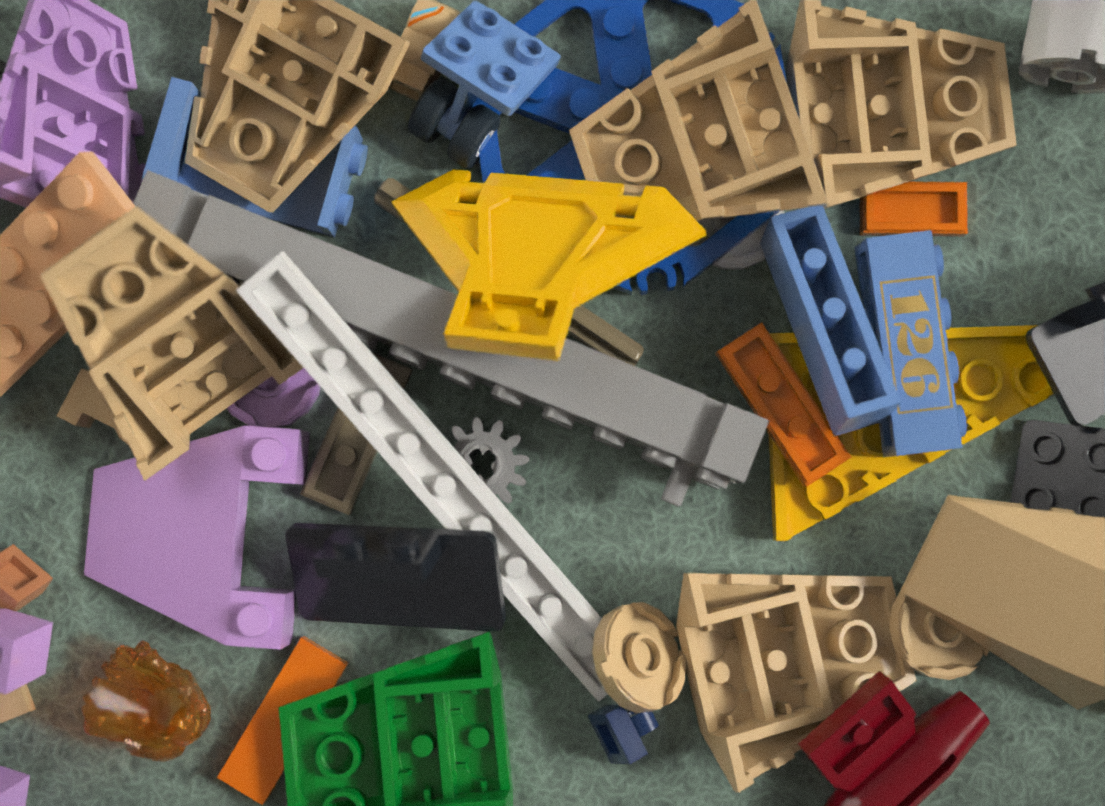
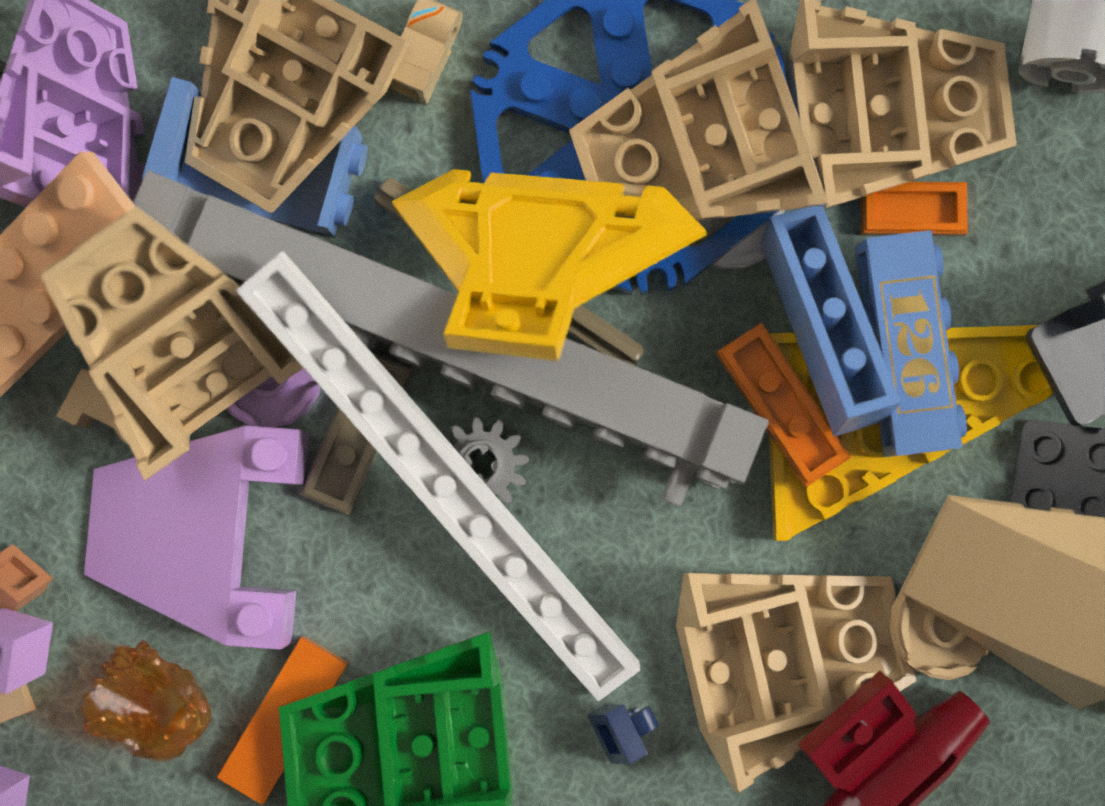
(397, 576): black bracket -> none
(488, 62): medium blue plate -> none
(638, 657): tan tile -> none

